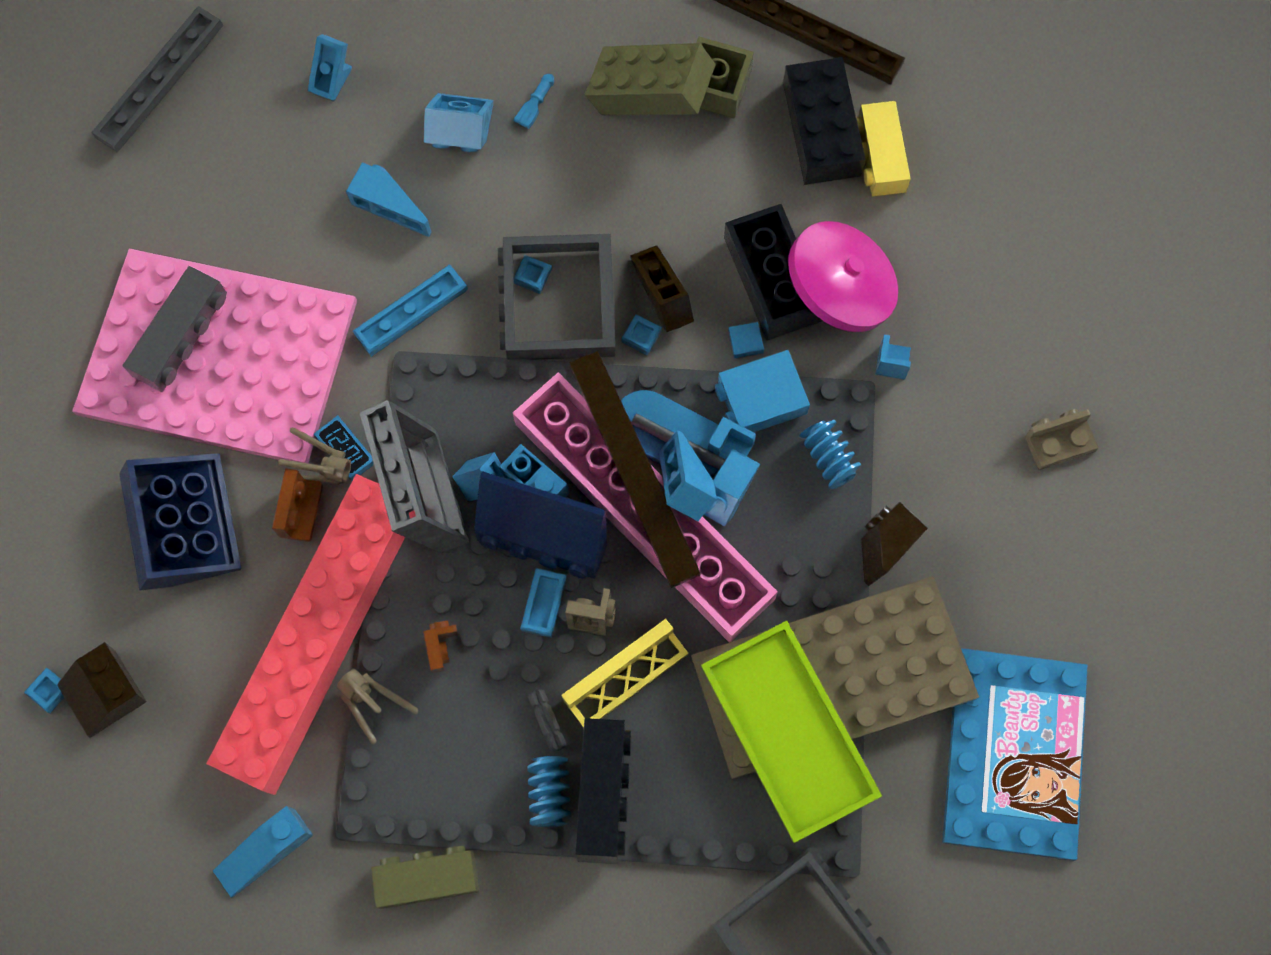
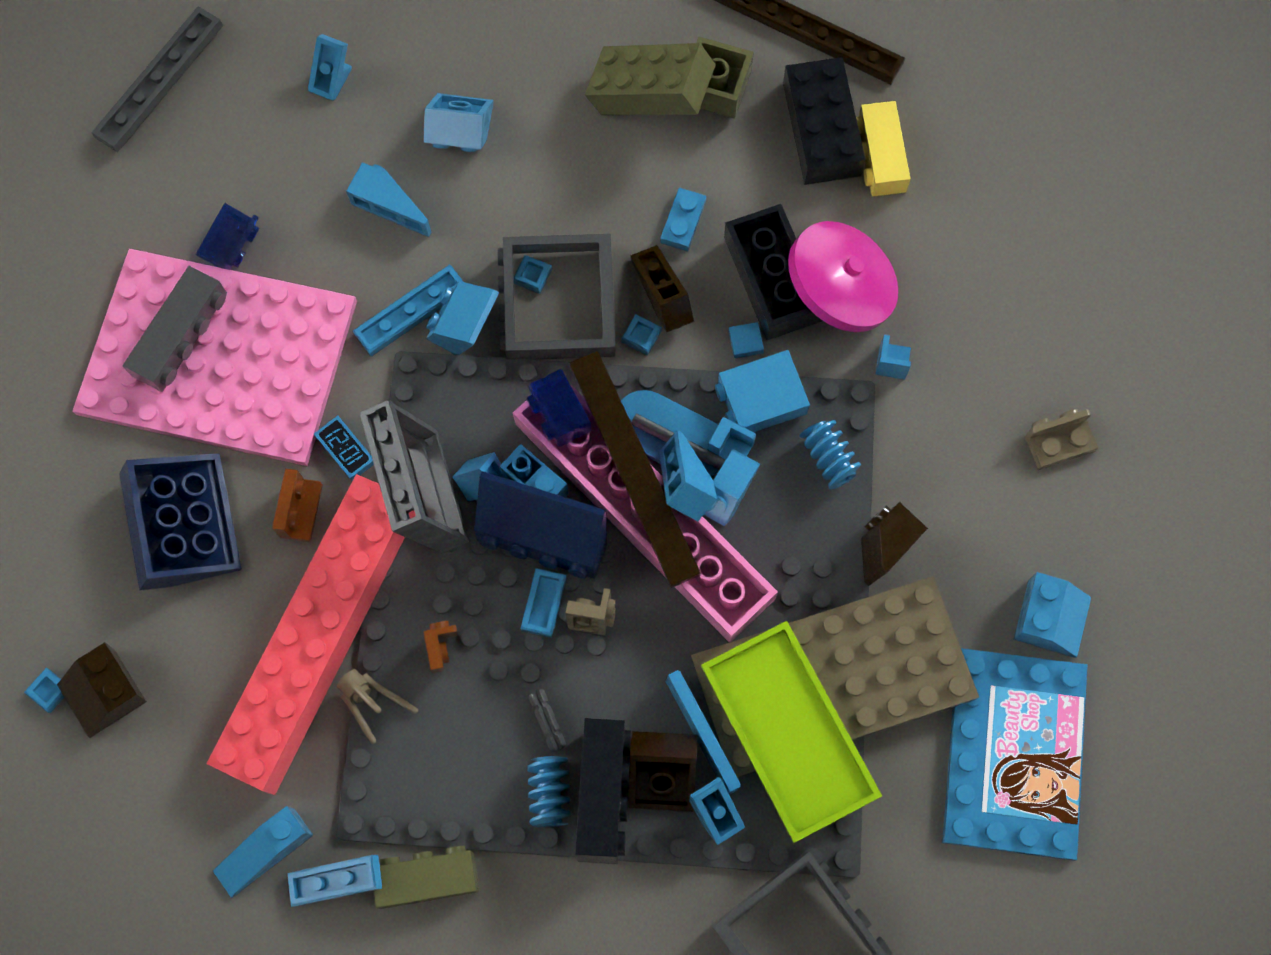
(227, 237): none -> clear blue bracket
(332, 469): dark tan plant -> none
(334, 880): none -> dark azure tile
(461, 316): none -> dark azure slope
(529, 110): dark azure piece -> none
(559, 408): none -> clear blue brick
(620, 662): light yellow fence -> none
(662, 771): none -> dark brown slope
(683, 219): none -> dark azure plate
(701, 728): none -> dark azure tile
(716, 811): none -> dark azure slope
(1053, 615): none -> dark azure slope

